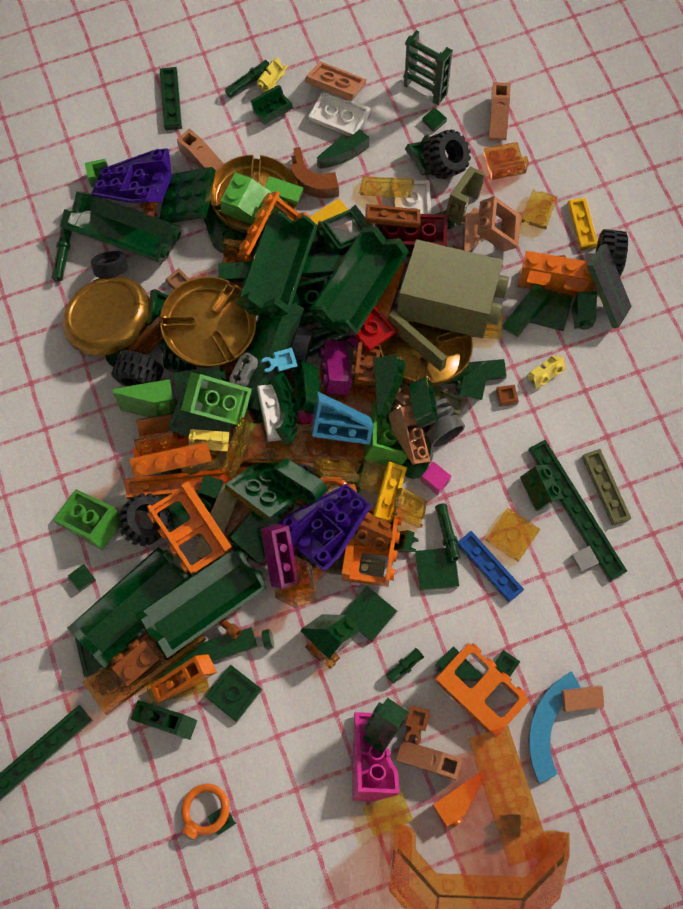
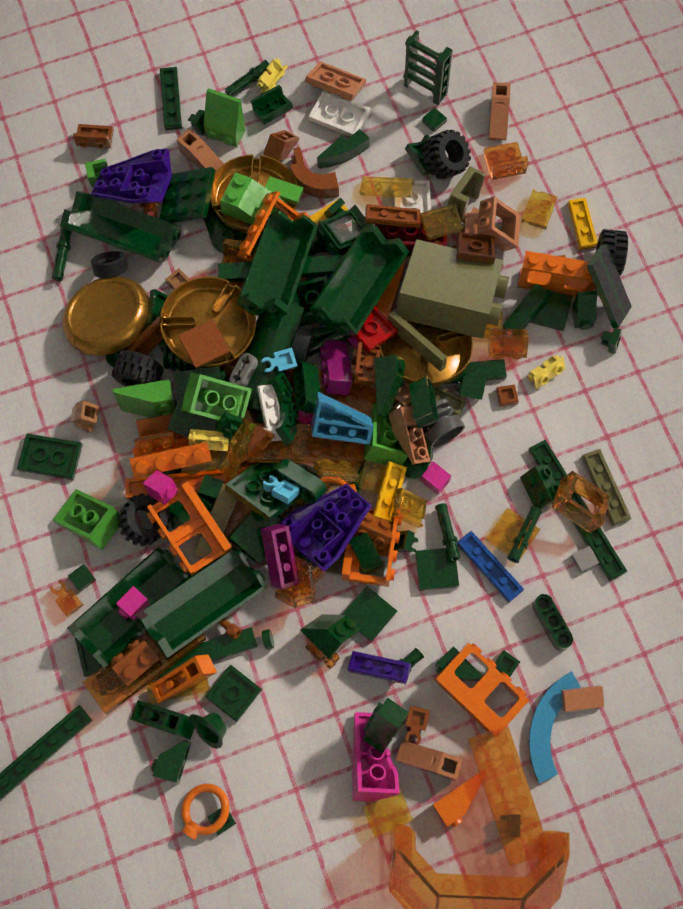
(49, 456): none -> dark green tile
(67, 600): none -> clear orange plate
(85, 415): none -> medium nougat piece
(94, 136): none -> dark orange bracket
(132, 603): none -> dark pink brick
(160, 487): none -> dark pink brick
(172, 762): none -> dark green slope
(198, 122): none -> dark green tile
(204, 344): none -> dark orange tile
(210, 729): none -> dark green piece
(223, 118): none -> bright green slope
(228, 424): none -> dark green tile
(262, 438): none -> dark orange tile
(280, 145): none -> dark orange slope
(281, 490): none -> medium azure plate
(335, 208): none -> dark green tile
(366, 552): none -> dark green tile
(379, 667): none -> dark purple tile
(441, 221): none -> clear yellow plate
(475, 247): none -> reddish brown tile
(508, 343): none -> clear orange brick
(515, 553): none -> dark green pin
(552, 632): none -> dark green beam
(574, 511): none -> clear orange window
(611, 339): none -> dark green tile

